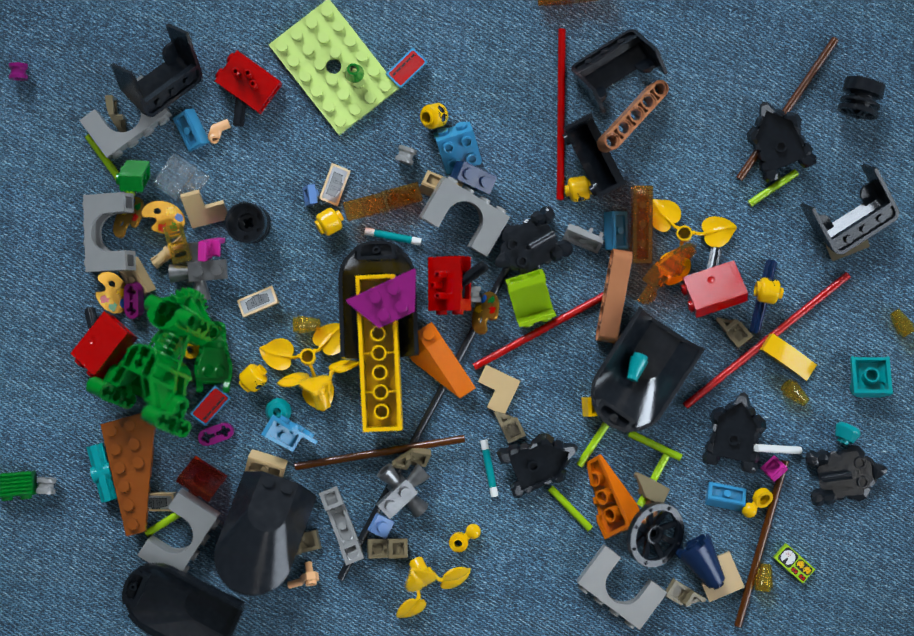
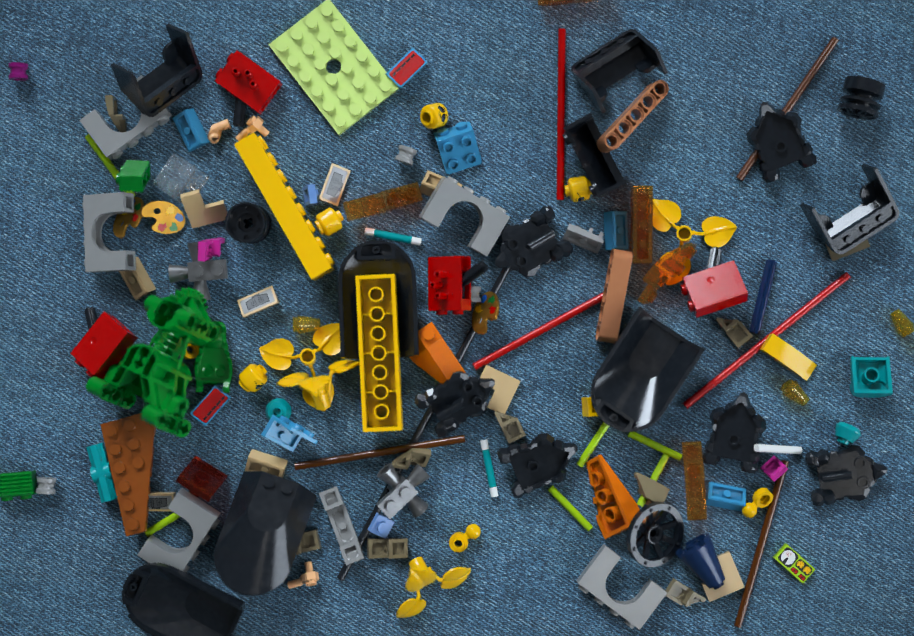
(112, 297): pearl gold piece -> none
(133, 300): magenta beam -> none
(163, 256): tan pin -> none
(187, 257): clear yellow slope -> none
(214, 429): magenta beam -> none
(254, 124): none -> light nougat piece
(283, 205): none -> yellow brick
(354, 77): green cone -> none
(388, 300): magenta wing -> none
(456, 400): none -> black shield
(473, 177): brick -> none
(530, 298): lime panel -> none
(636, 366): teal cone -> none
(694, 481): none -> clear orange slope
(764, 578): clear yellow cone -> none
(768, 290): yellow head -> none
(773, 187): lime bar -> none

